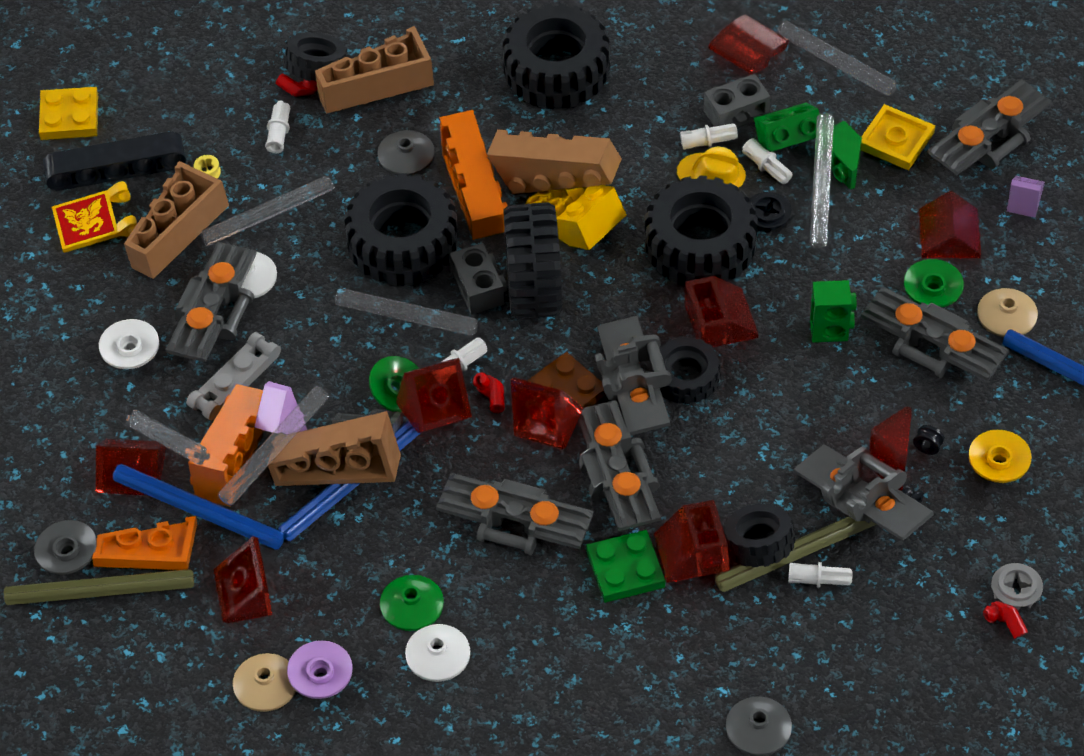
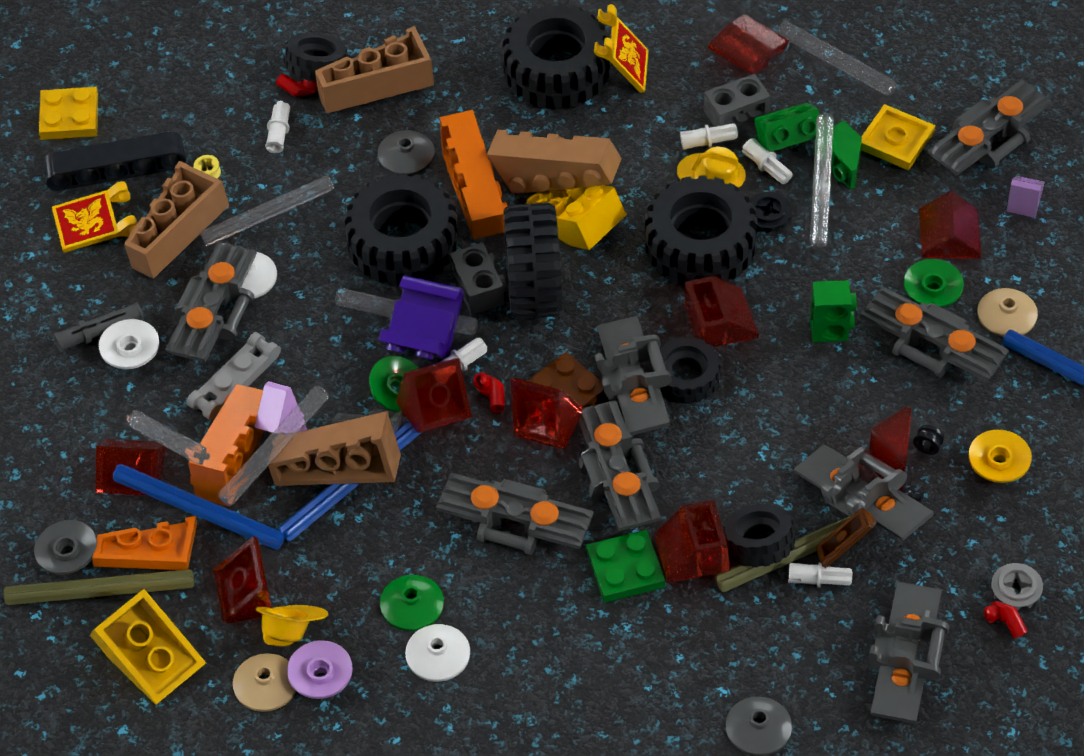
(91, 329): none -> dark grey pin
(147, 647): none -> yellow slope
(287, 623): none -> yellow piece
(424, 318): none -> dark purple piece
(623, 49): none -> flag
(845, 536): none -> reddish brown slope
(895, 650): none -> dark grey piece

